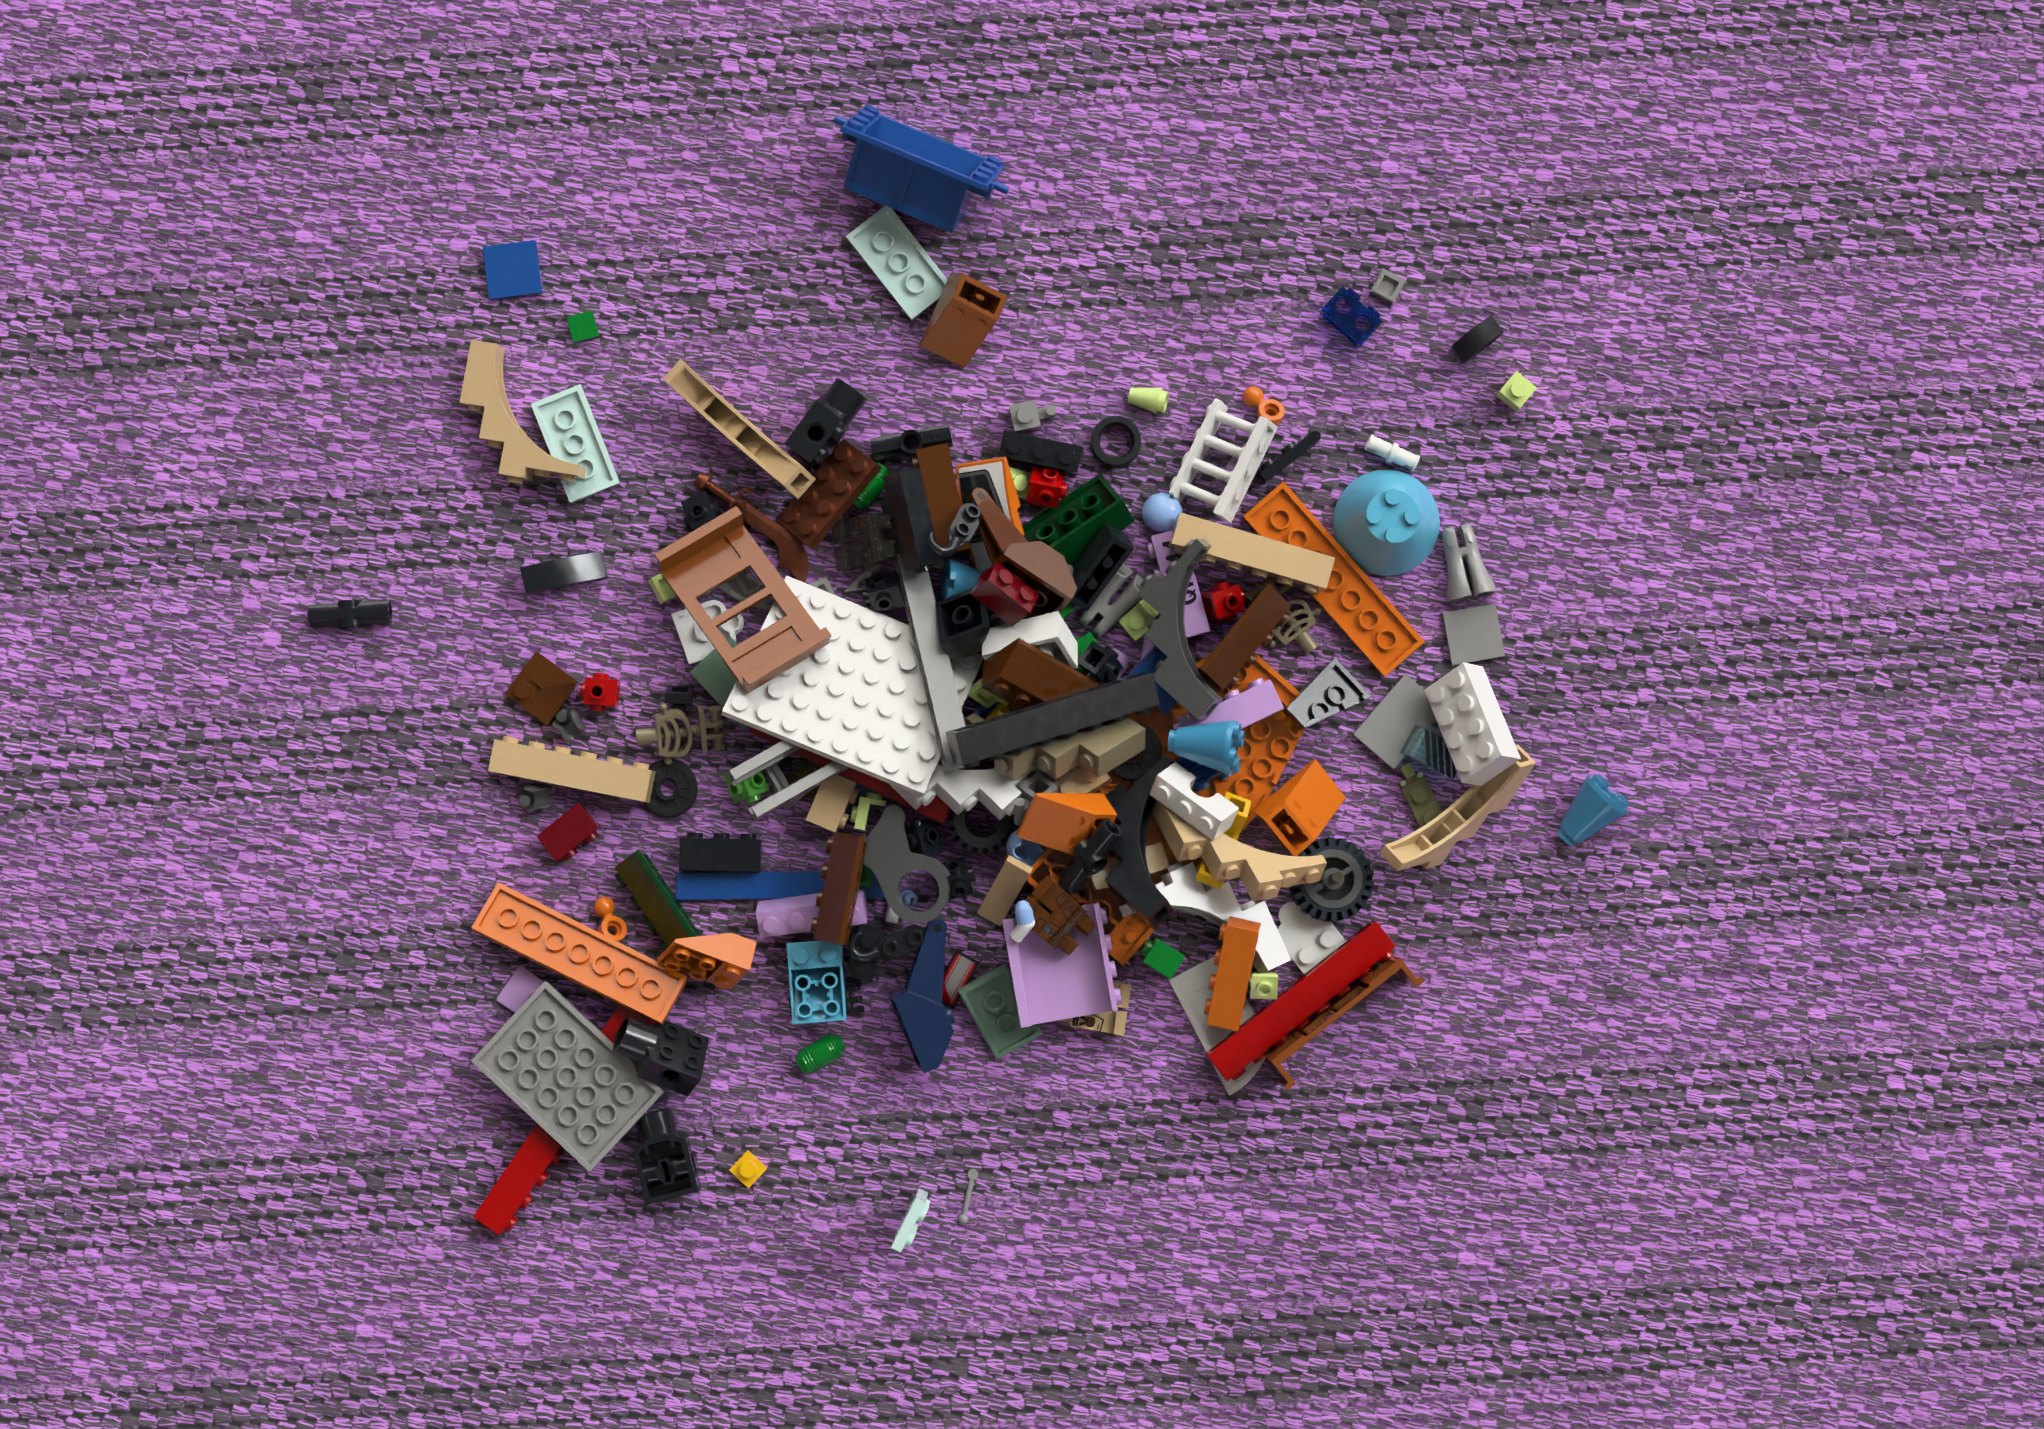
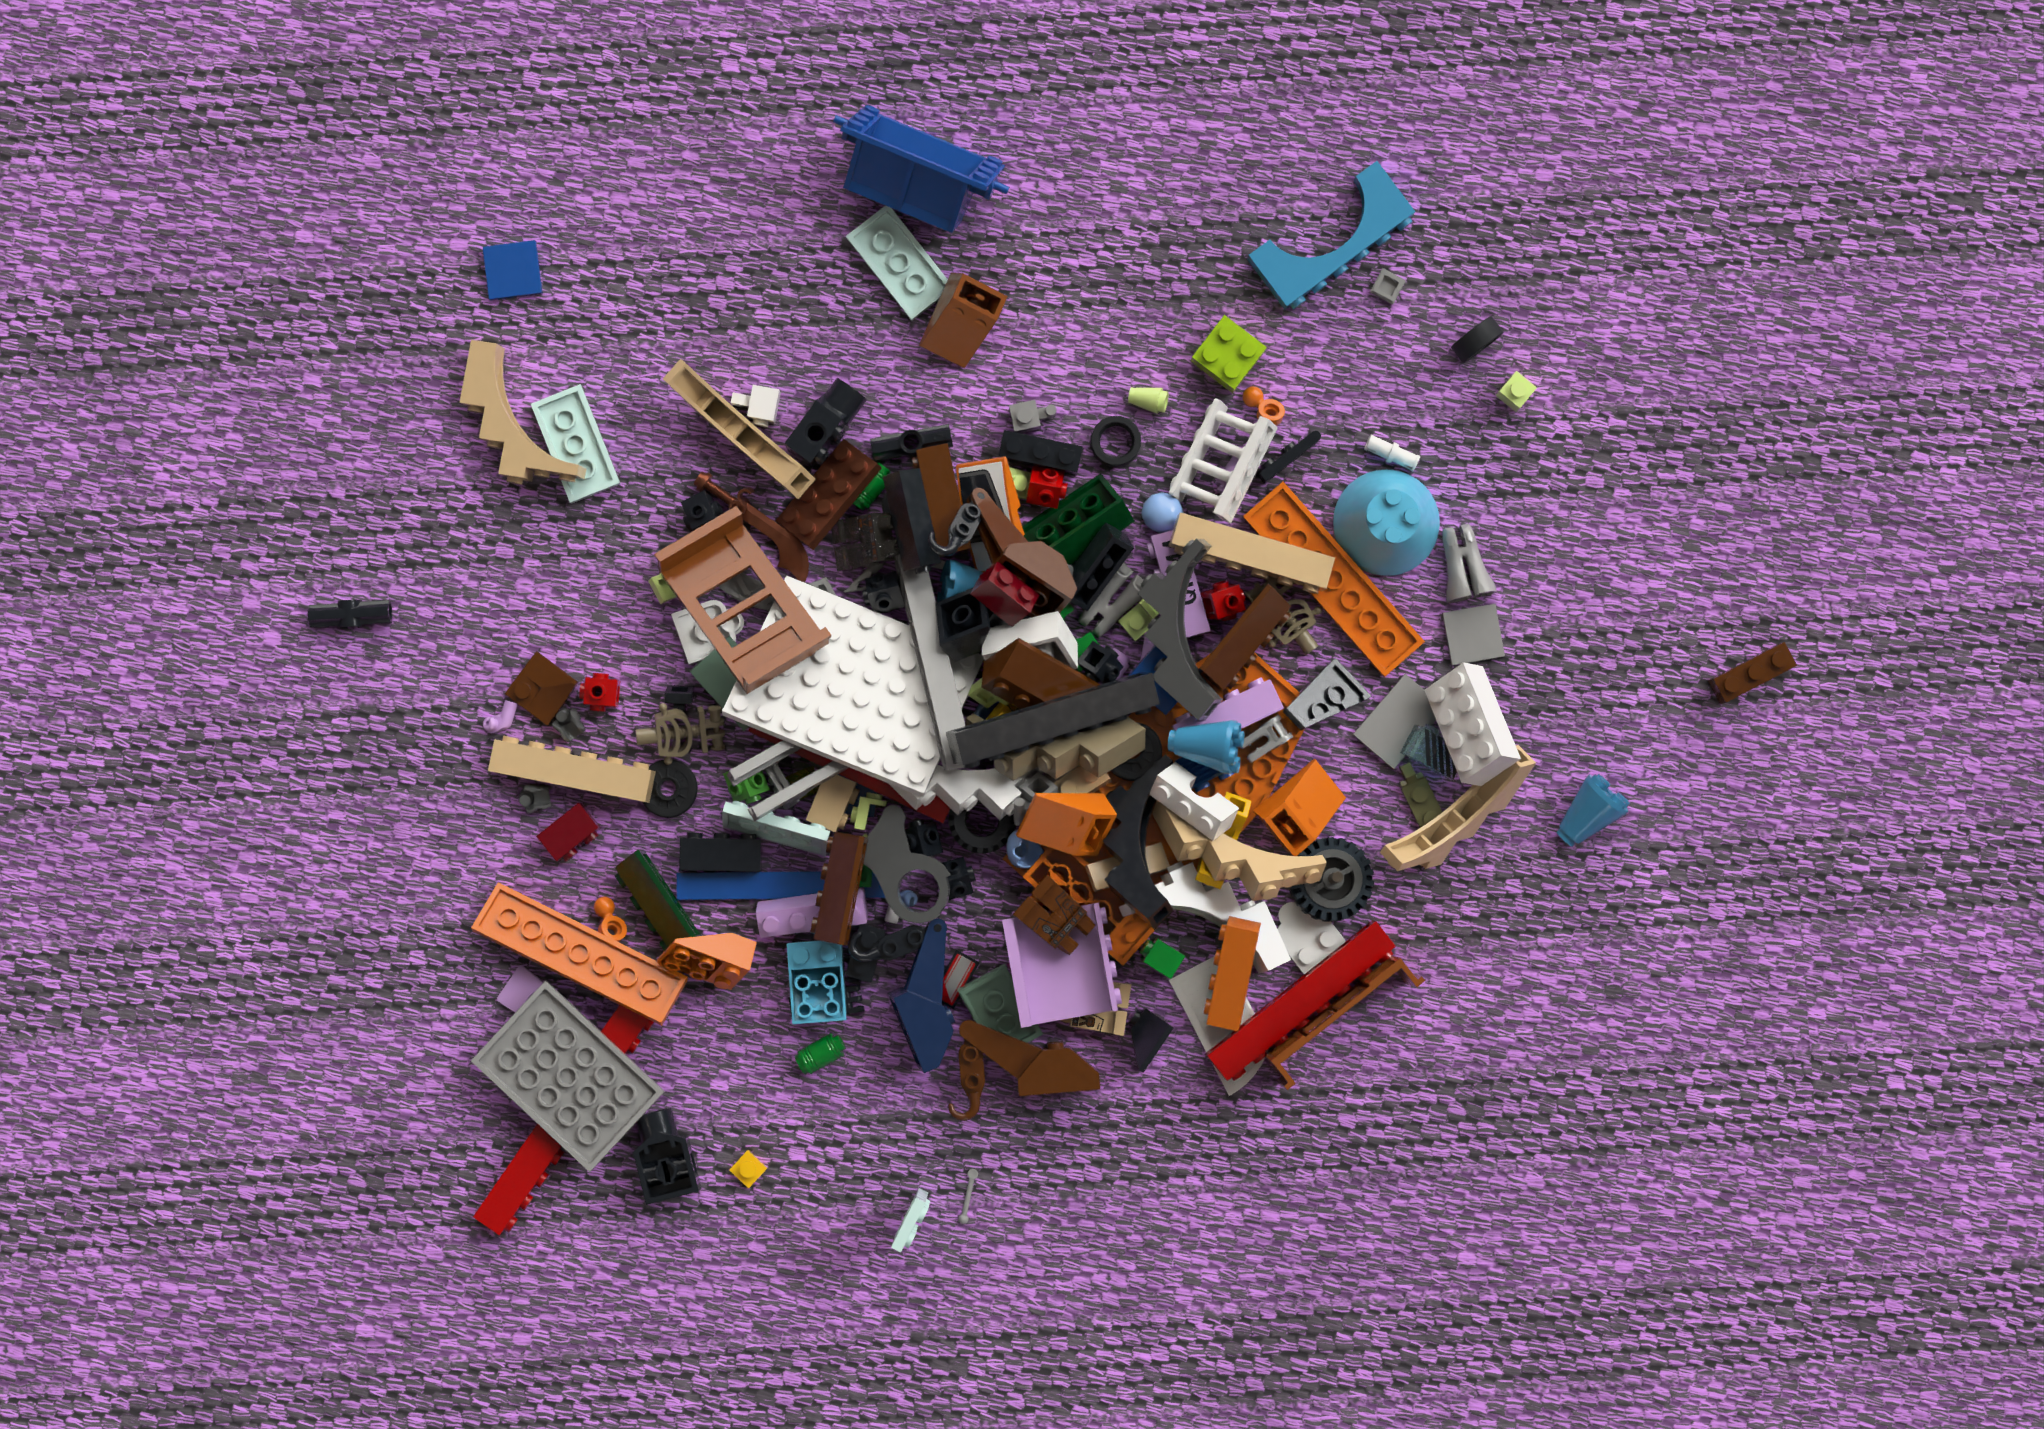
(501, 721): none -> lavender arm
(563, 572): black slope -> none
(583, 326): green tile -> none
(663, 1053): black brick -> none
(761, 404): none -> white brick
(776, 829): none -> light aqua plate
(1004, 890): tan tile -> none
(1024, 919): arm -> none
(1036, 1068): none -> reddish brown slope
(1090, 856): black piece -> none
(1147, 1036): none -> black slope
(1228, 354): none -> lime brick
(1263, 985): yellowish green bracket -> none
(1273, 740): none -> light grey piece
(1295, 276): none -> dark azure arch
(1346, 321): clear blue brick -> none
(1752, 673): none -> reddish brown arch

